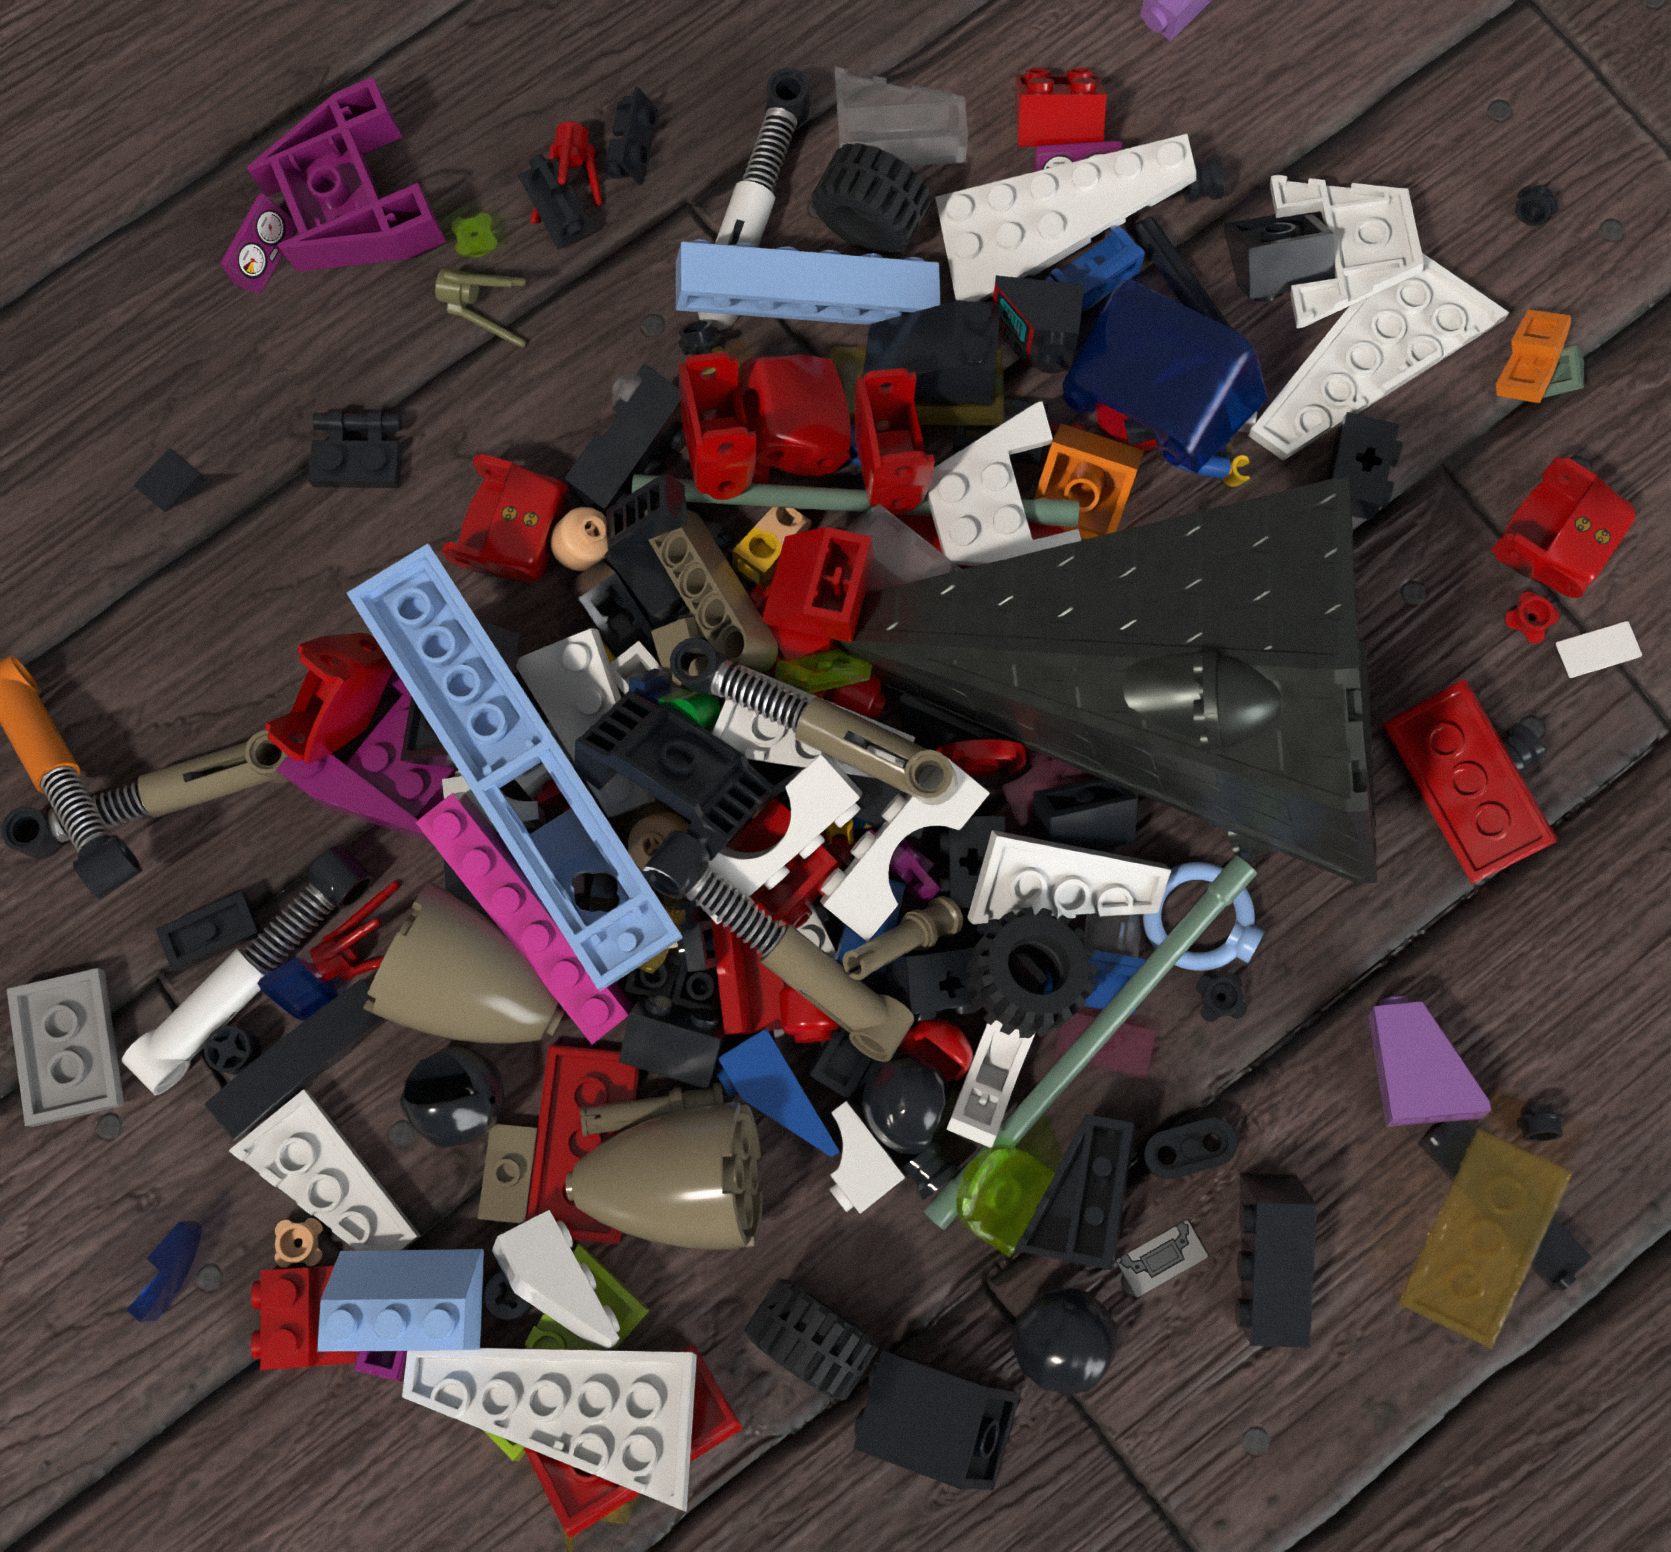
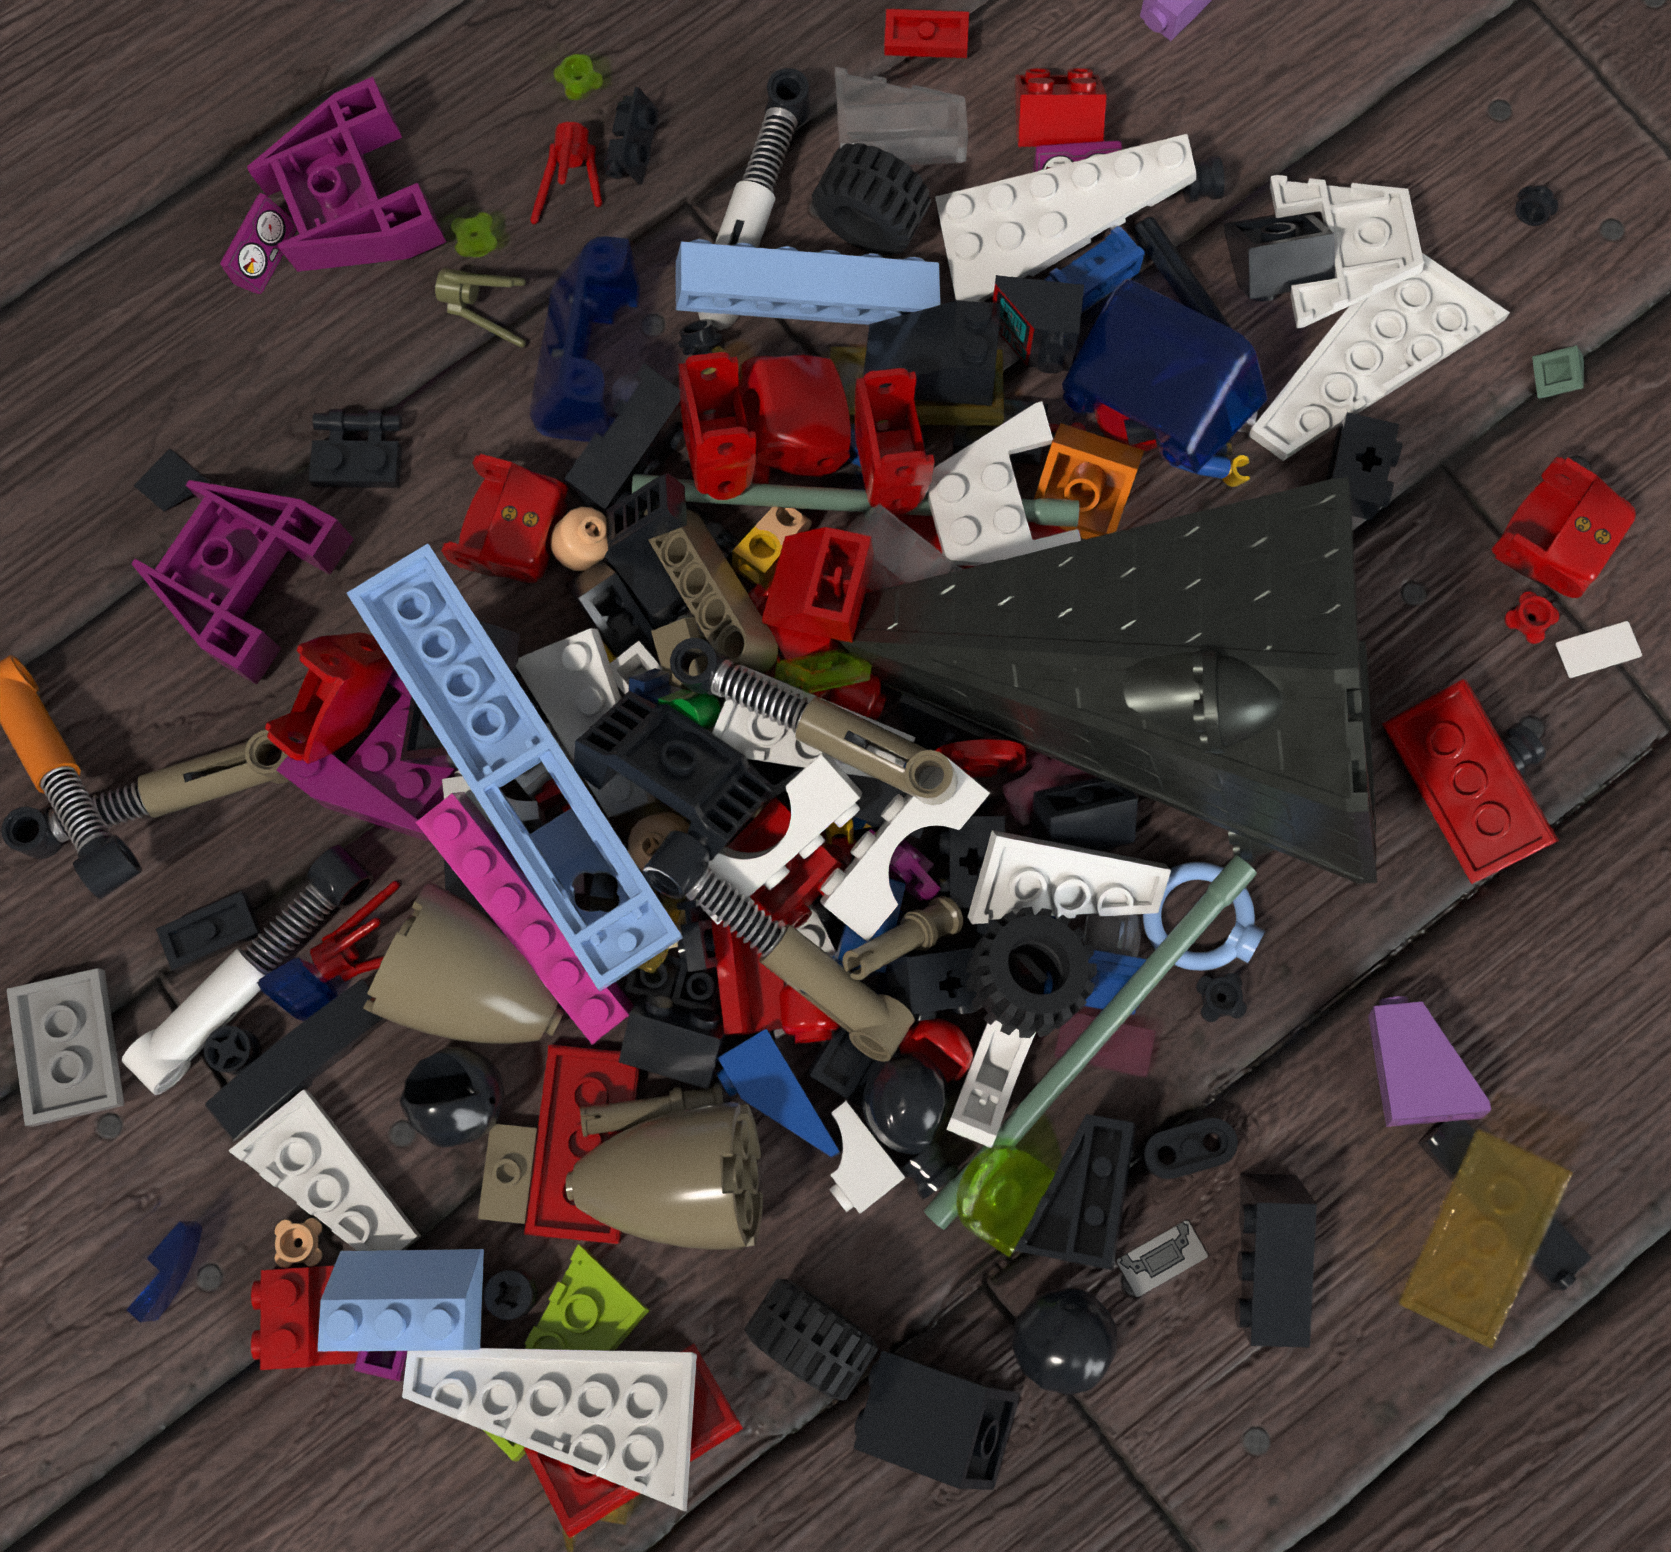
(227, 559): none -> magenta wedge
(548, 1276): white slope -> none
(555, 202): black hinge -> none
(566, 384): none -> clear blue windscreen
(575, 66): none -> clear neon green plate
(926, 33): none -> red plate
(1534, 356): orange slope -> none
(1540, 1124): black plate -> none

